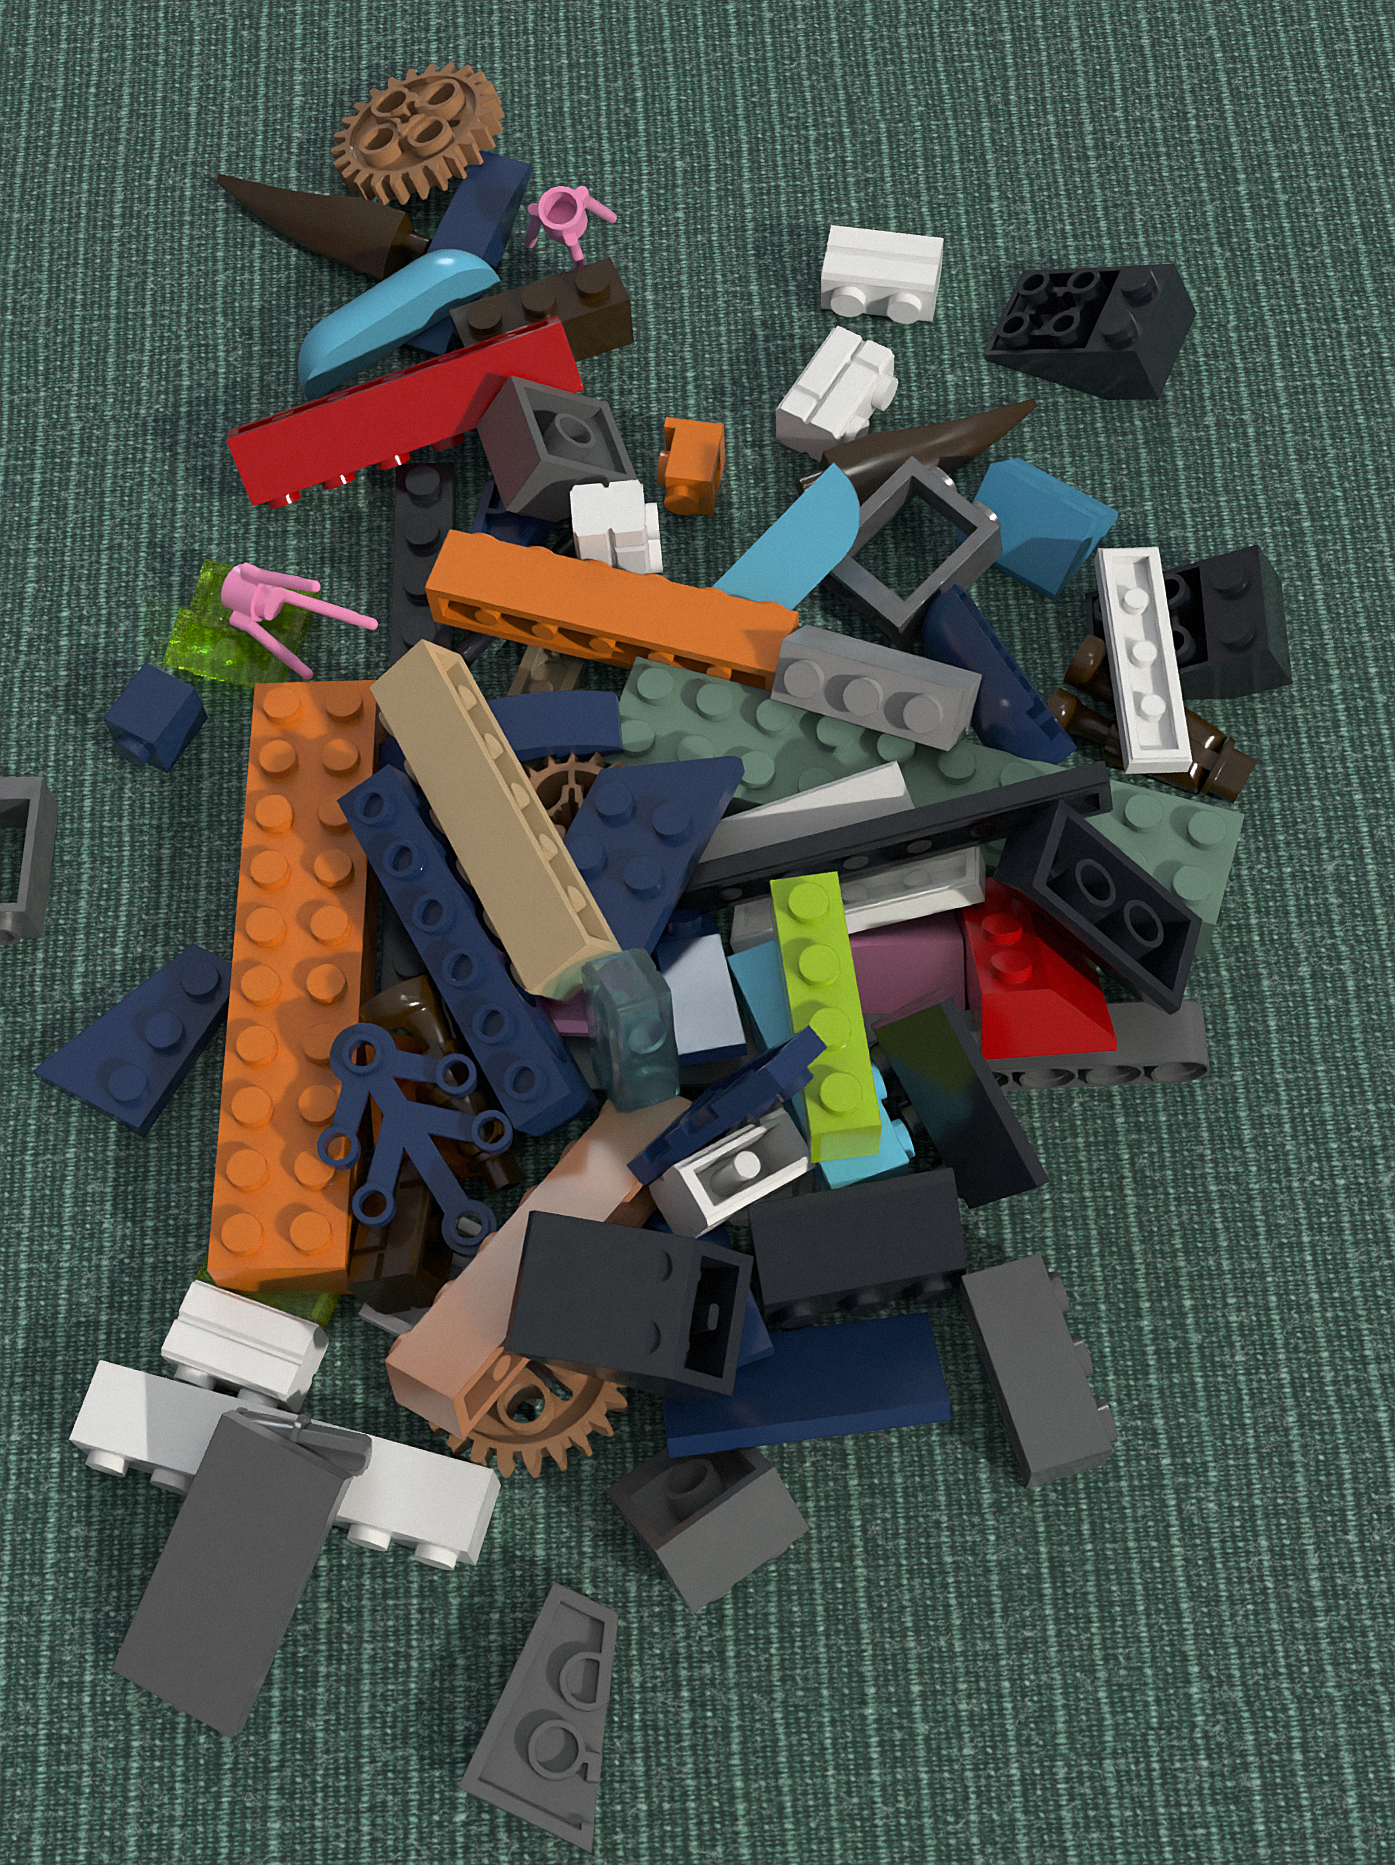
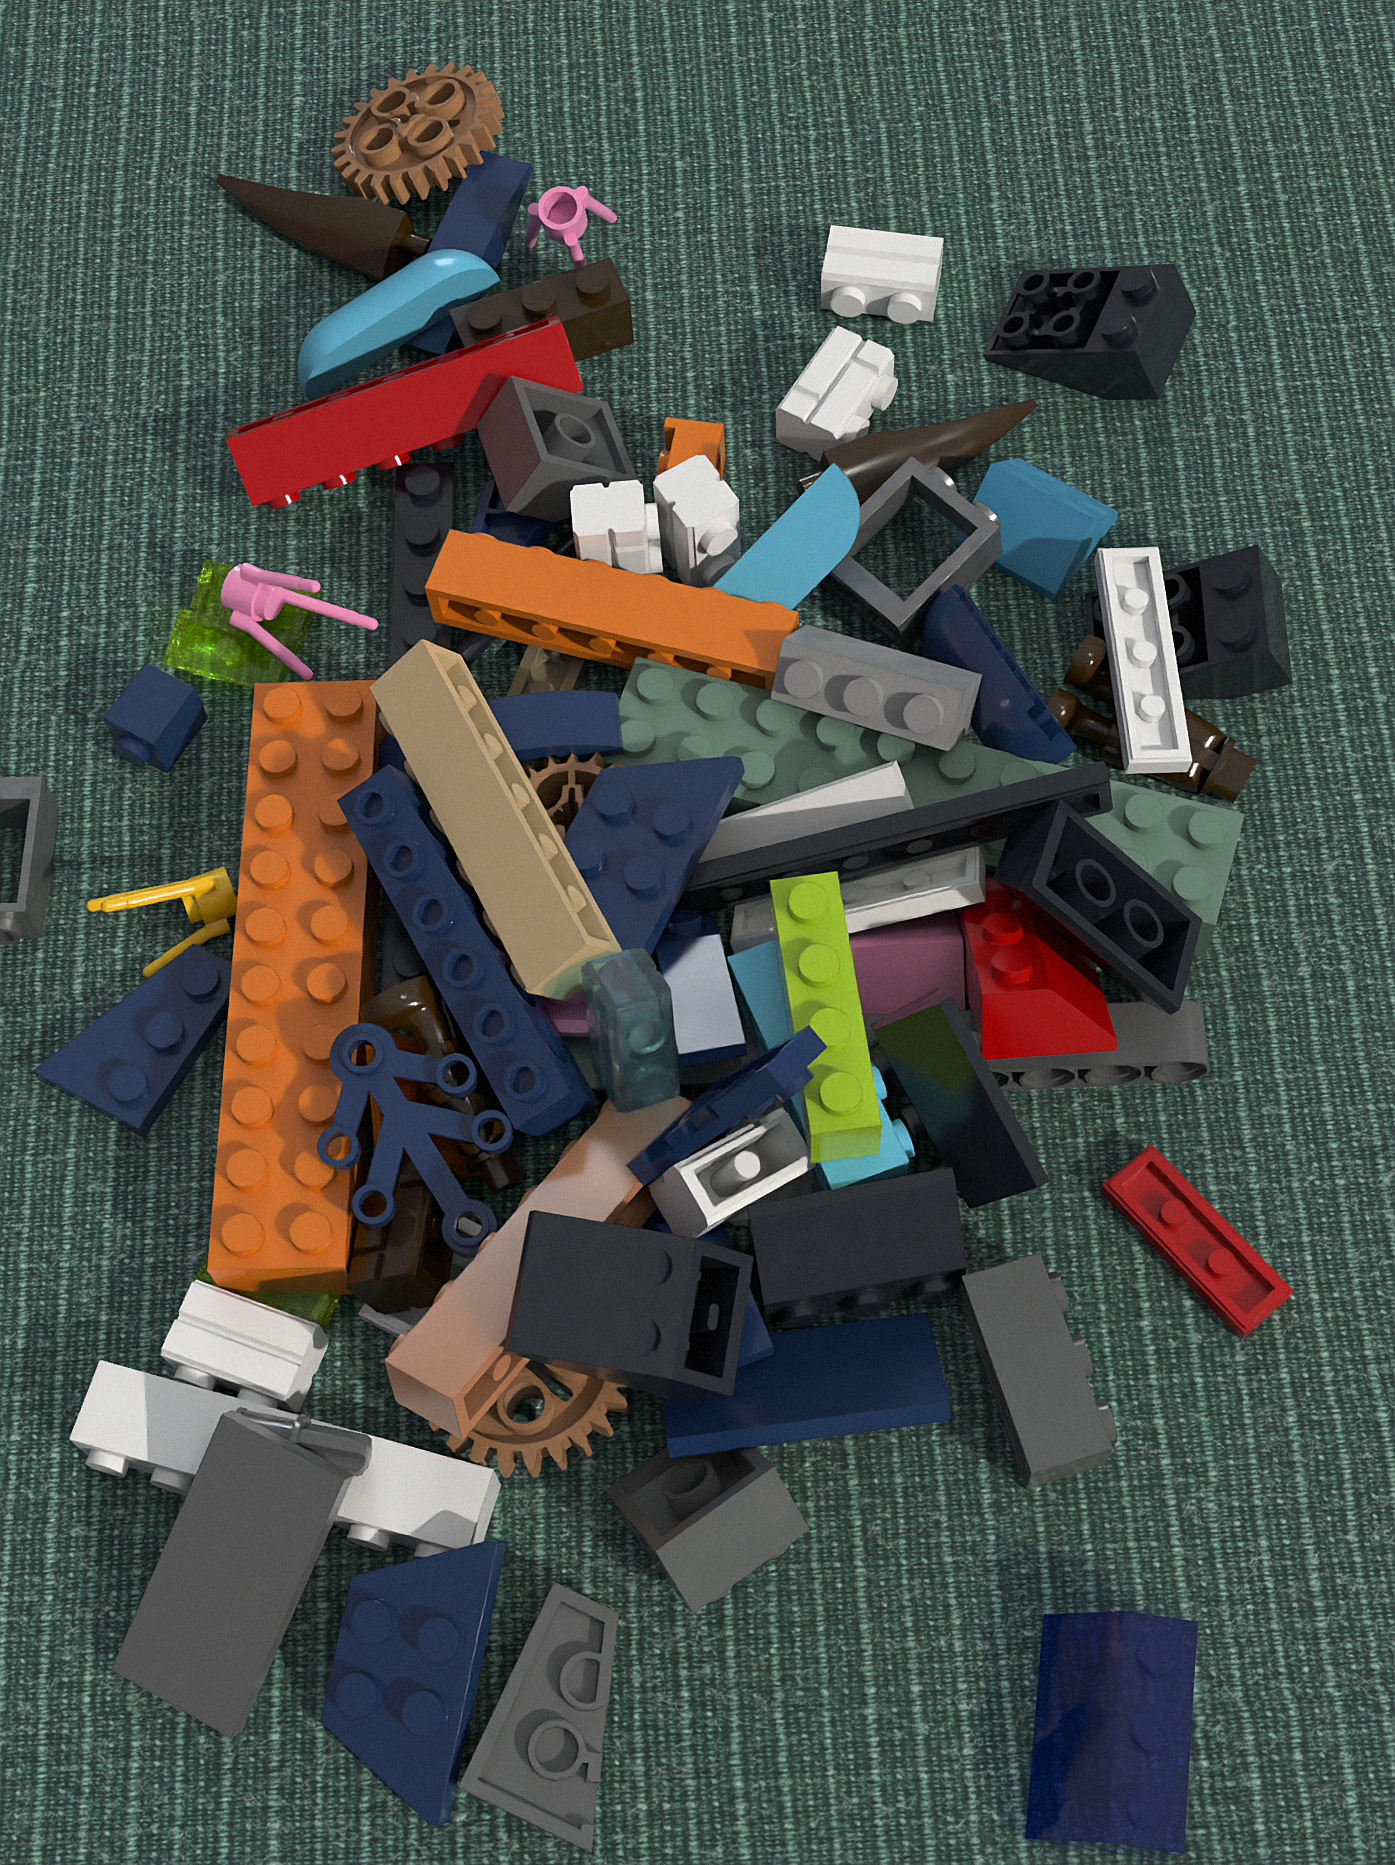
(204, 897): none -> yellow plant
(413, 1669): none -> dark blue wing
(697, 521): none -> white brick
(1112, 1733): none -> clear blue slope
(1196, 1241): none -> red tile

